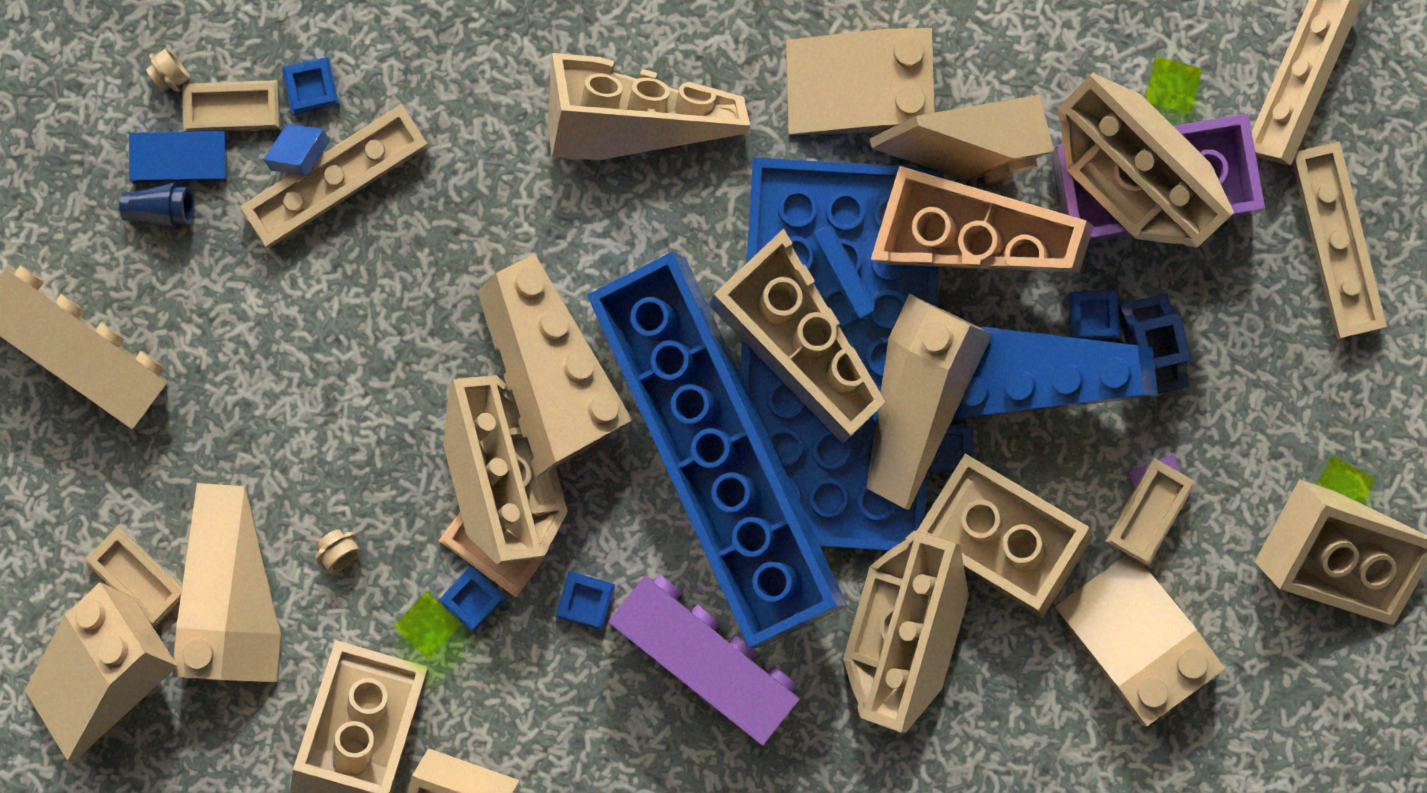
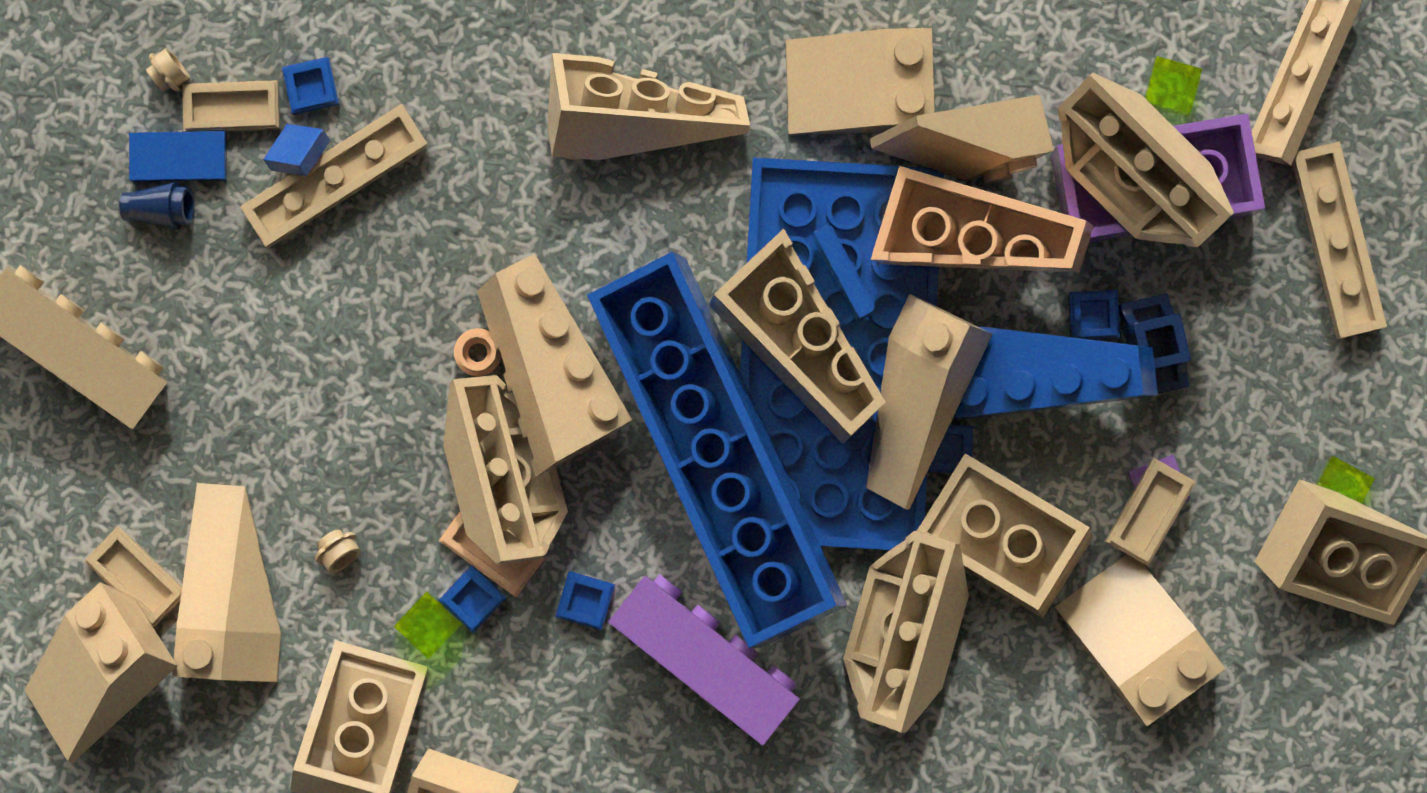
(462, 349): none -> light nougat plate

